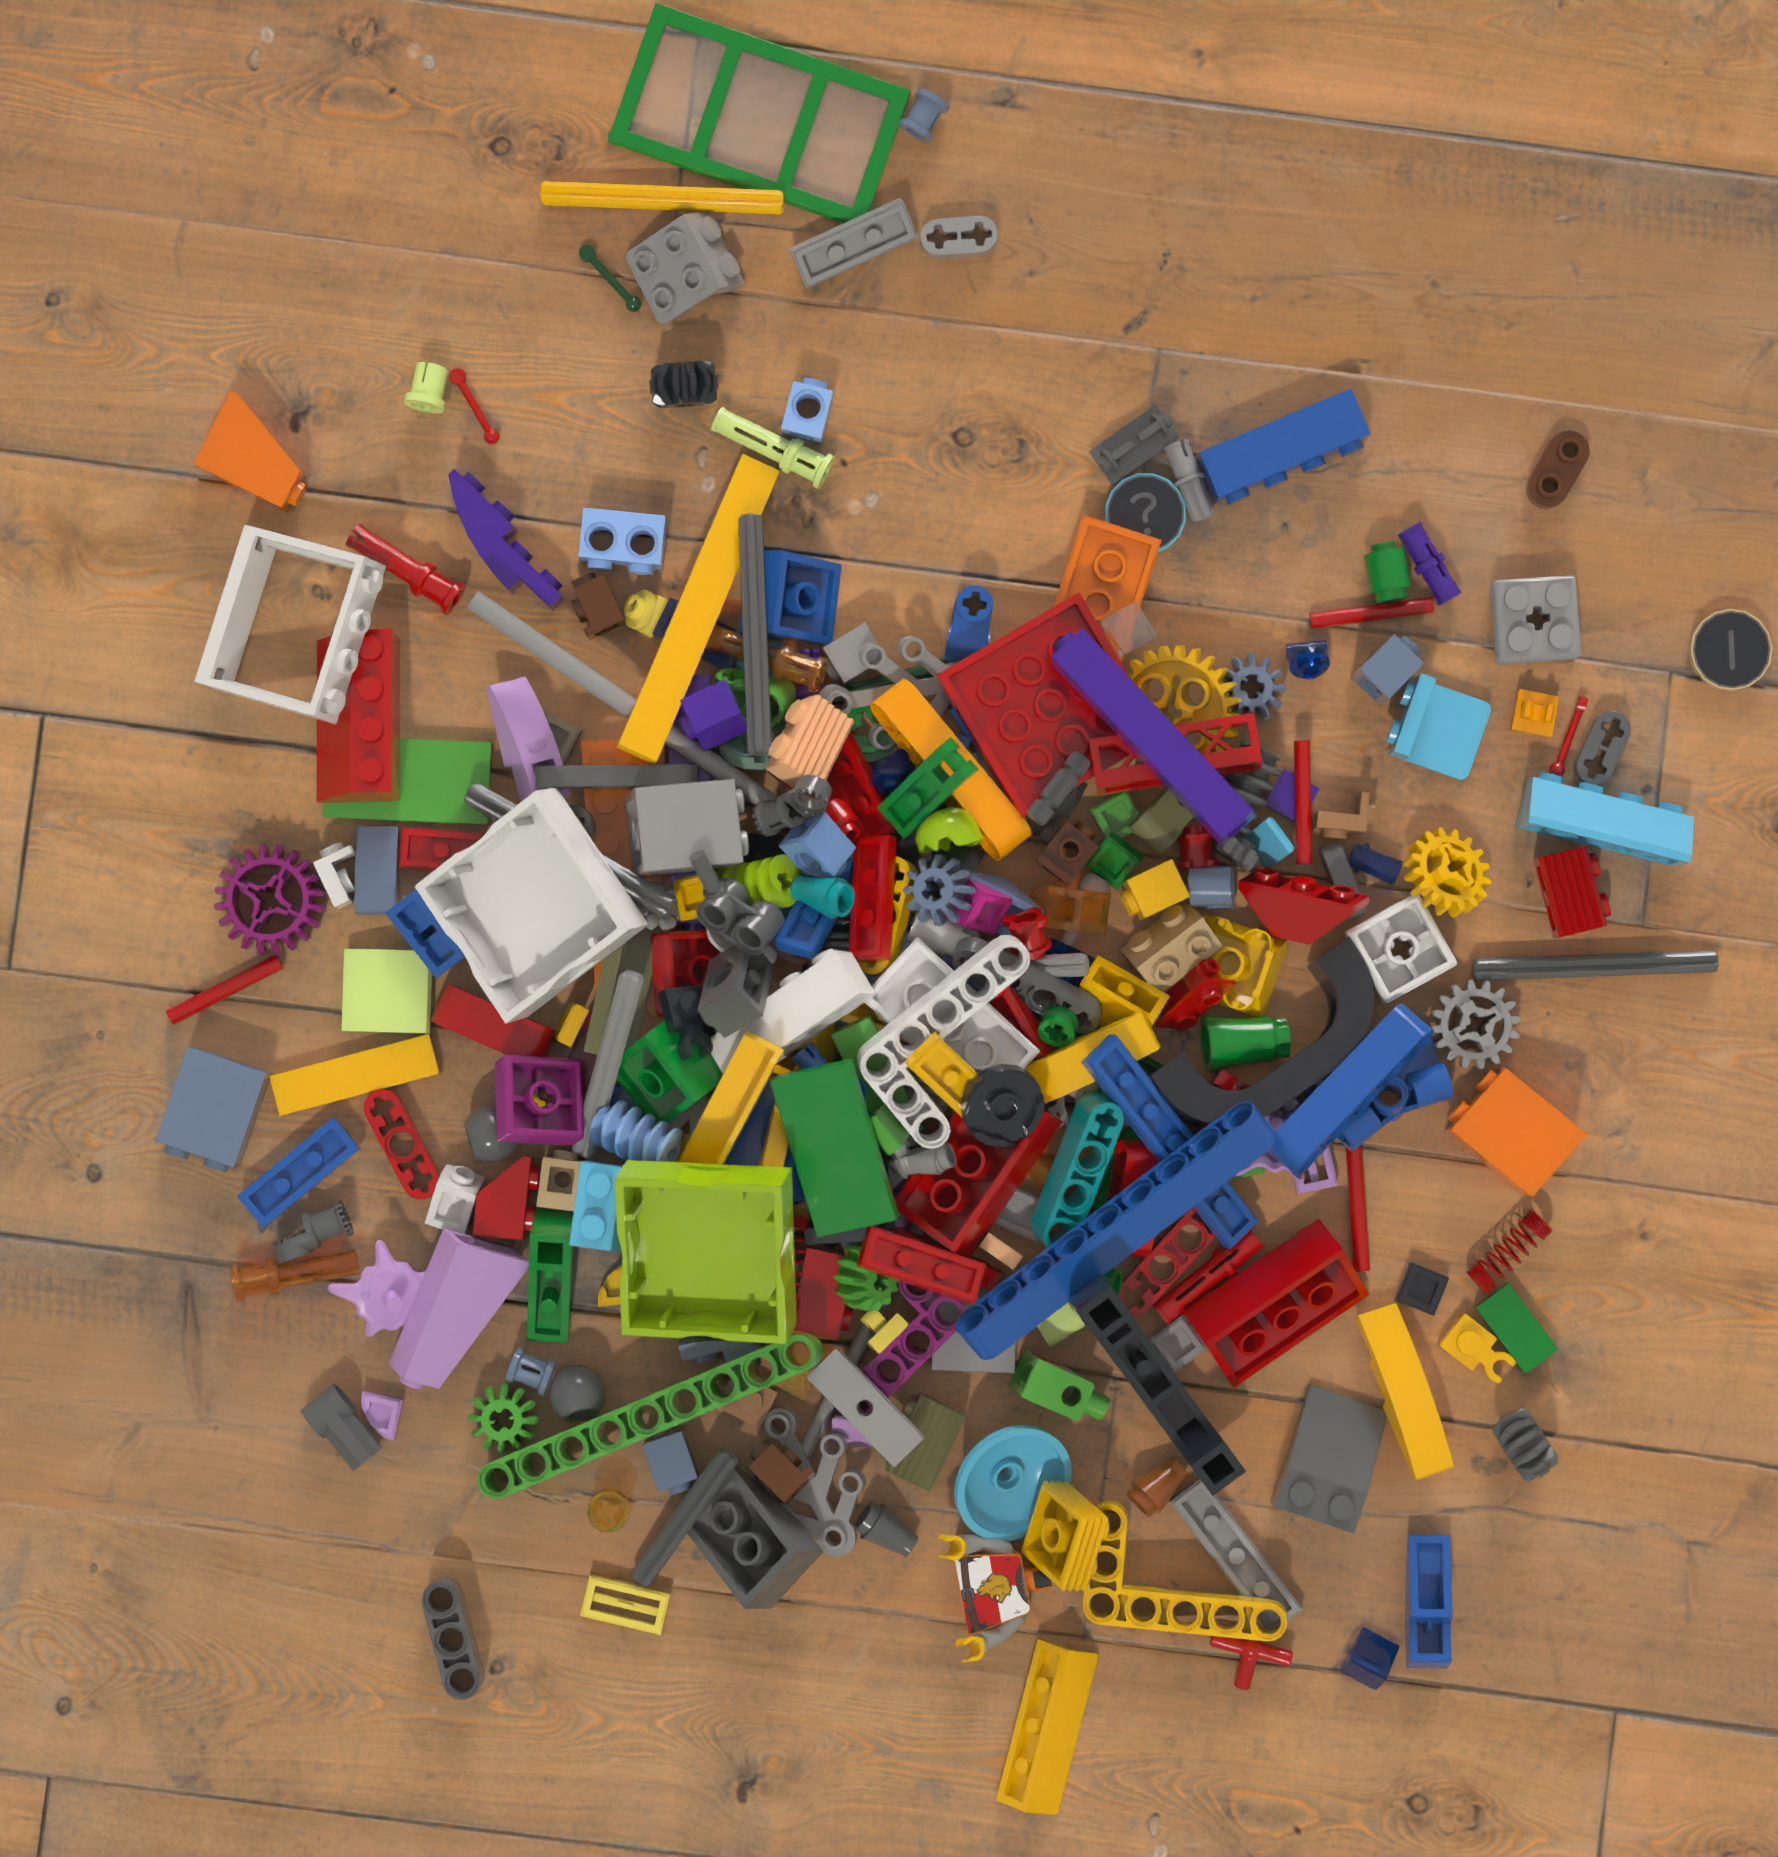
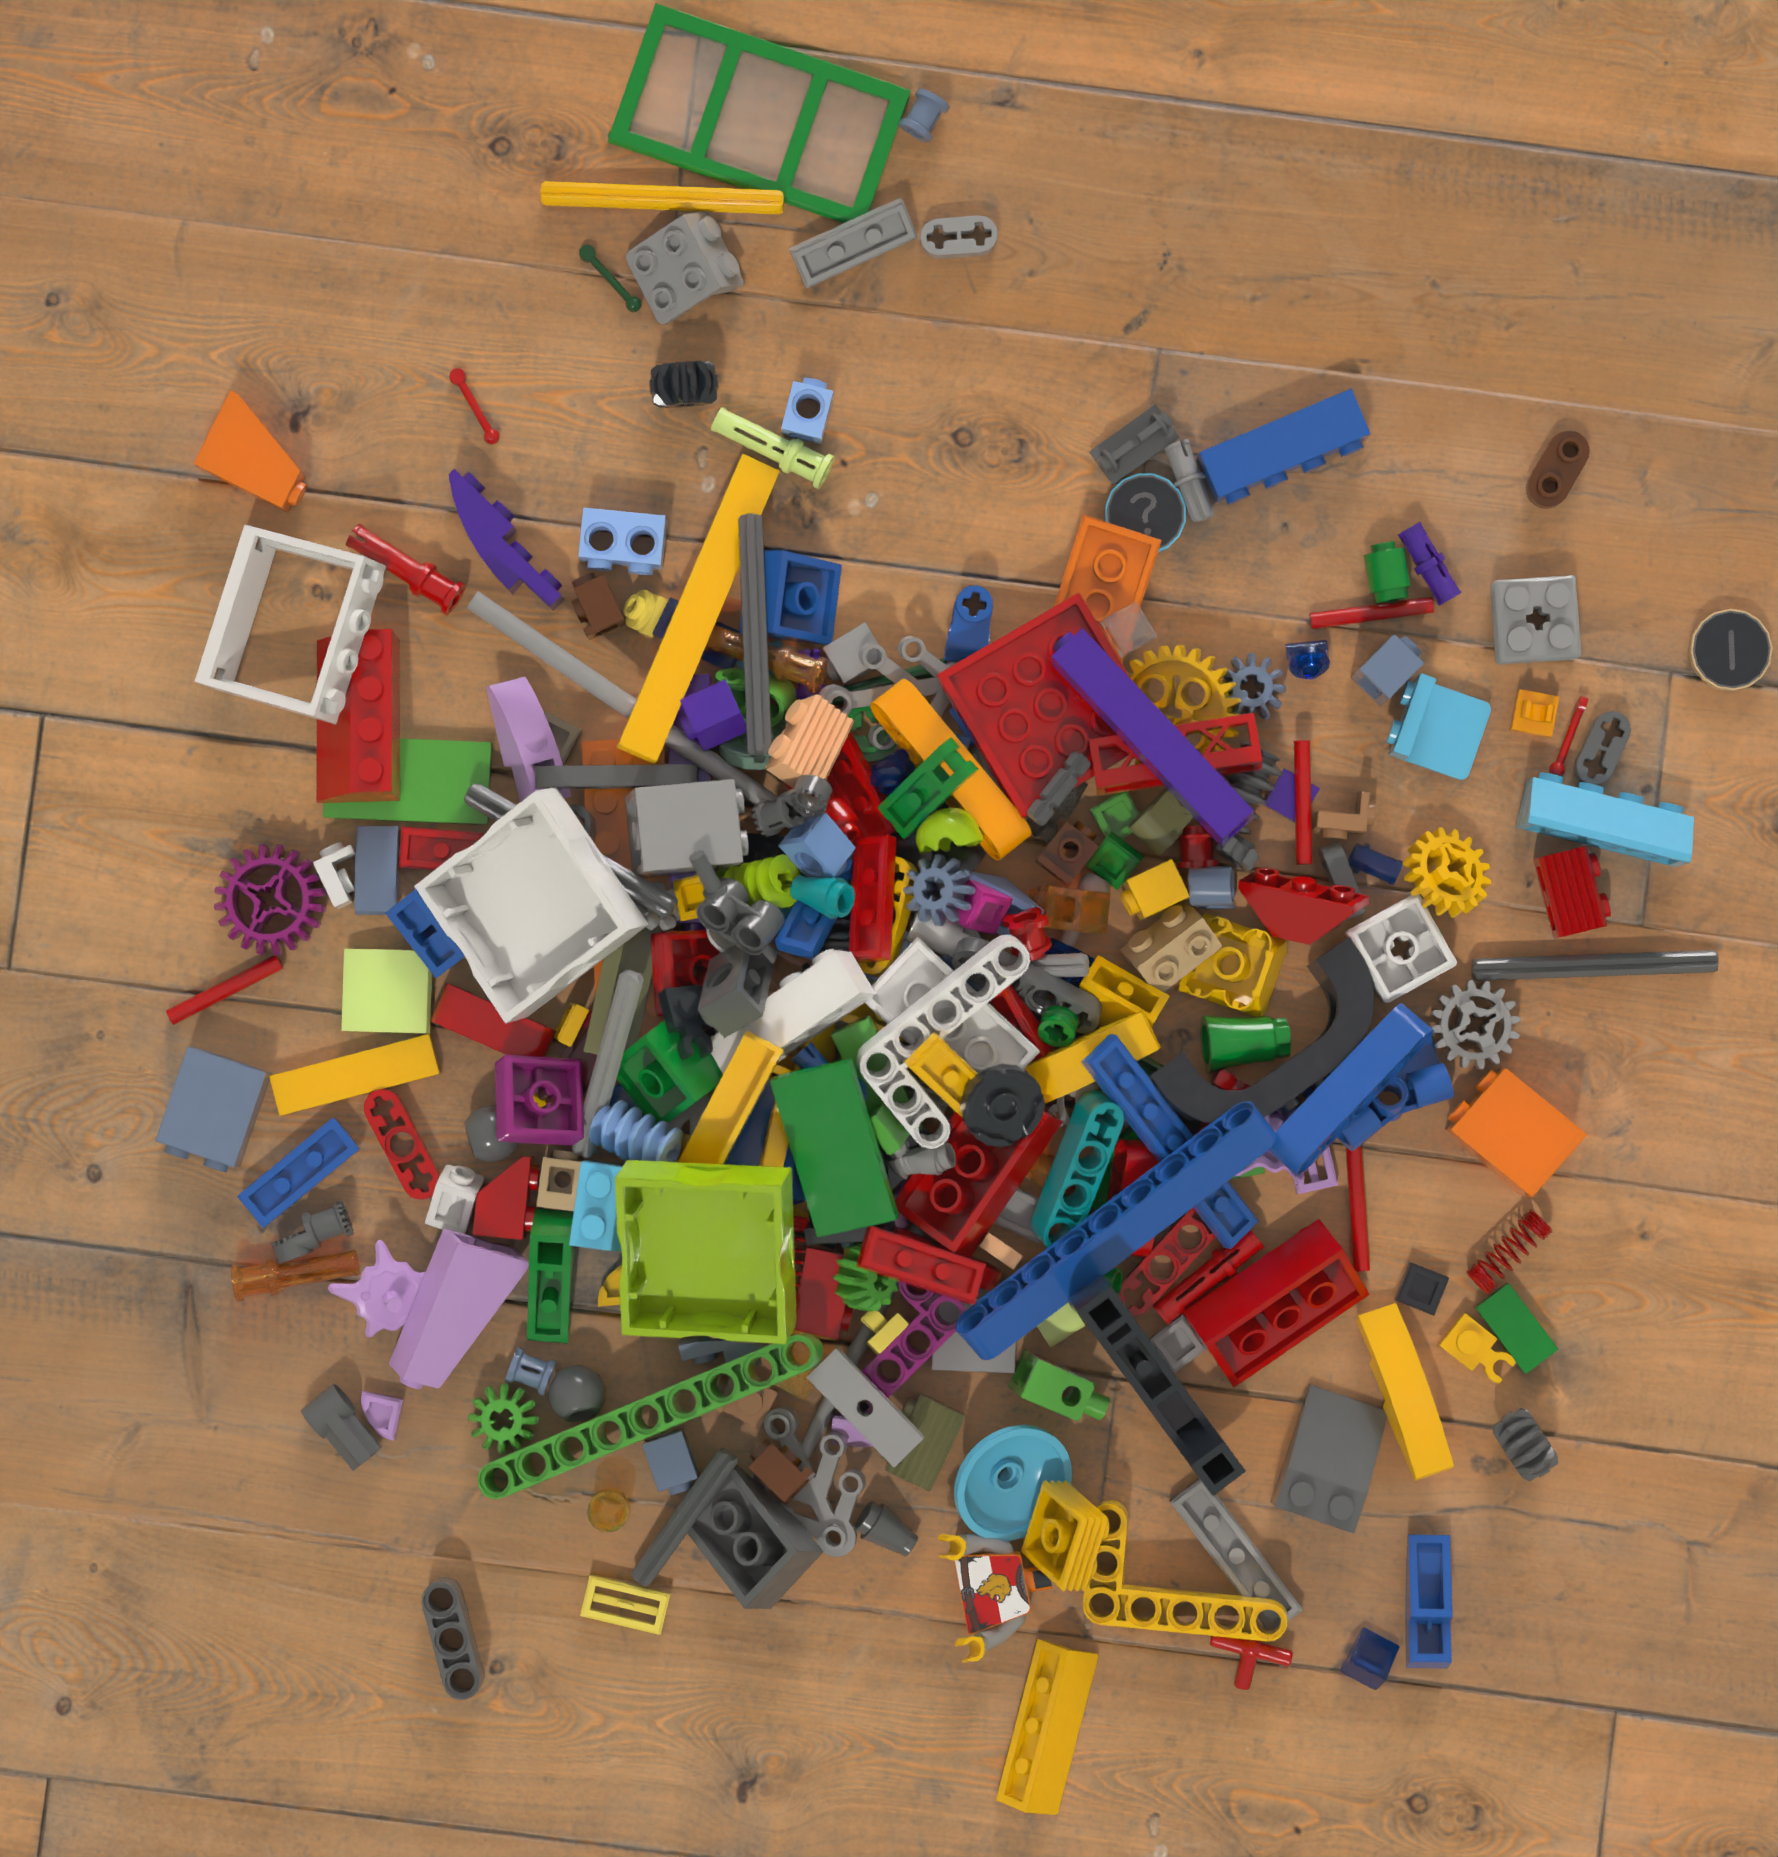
(427, 388): yellowish green bush -> none
(1156, 1487): dark orange cone -> none
(1189, 1004): red hinge -> none
(1269, 842): medium azure slope -> none

